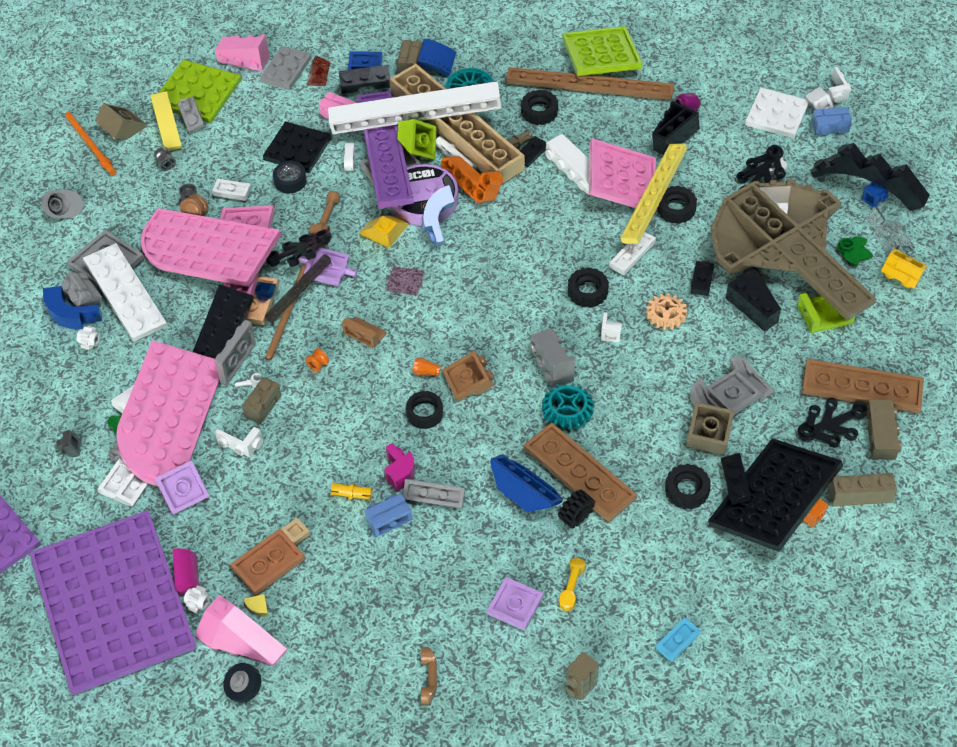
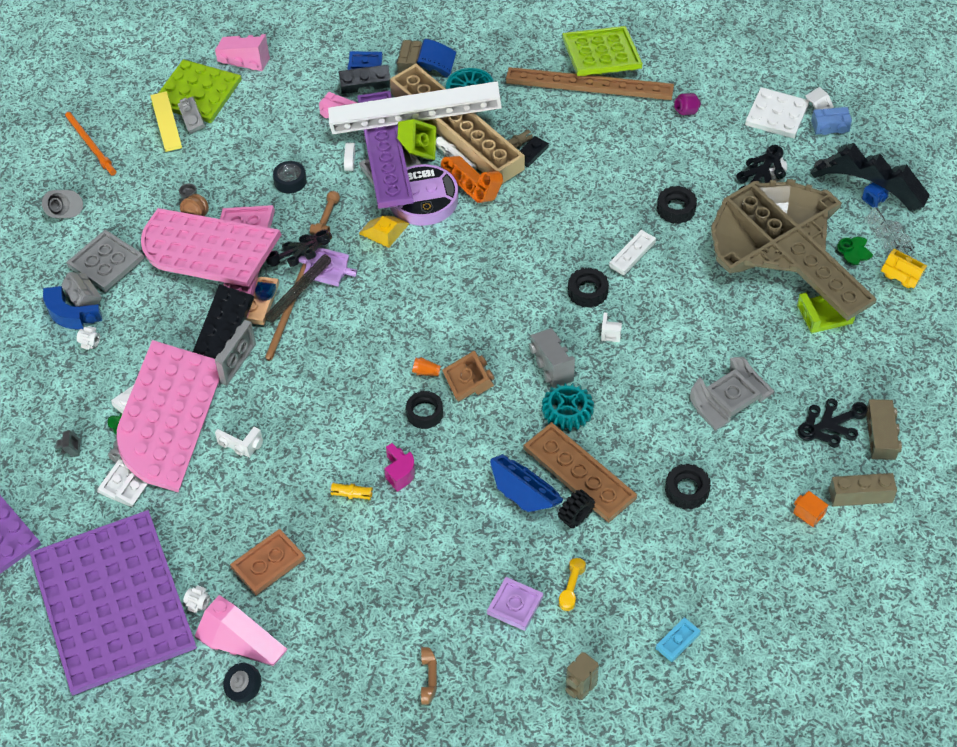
(119, 121): dark tan slope -> none
(124, 292): white plate -> none
(164, 159): flat silver wheel -> none
(182, 487): lavender plate -> none
(185, 570): dark pink brick -> none
(231, 189): white plate -> none
(256, 376): white hand -> none
(257, 605): light yellow tile -> none
(261, 400): dark tan brick -> none
(285, 68): light grey plate -> none
(296, 531): tan plate -> none
(297, 145): black plate -> none
(317, 360): orange wheel -> none
(318, 72): clear red slope -> none
(363, 331): medium nougat panel -> none
(388, 514): medium blue brick -> none
(405, 281): clear pink piece -> none
(434, 493): light grey plate -> none
(436, 204): arch -> none
(539, 97): black tyre -> none
(570, 160): white brick -> none
(618, 173): bright pink plate -> none
(653, 194): light yellow plate -> none
(666, 311): light nougat gear -> none
(676, 127): black wedge -> none
(702, 278): black plate -> none
(710, 428): dark tan brick -> none
(736, 479): black plate -> none
(754, 299): black wedge -> none
(783, 489): black plate -> none
(841, 90): white bracket -> none
(862, 384): medium nougat plate -> none

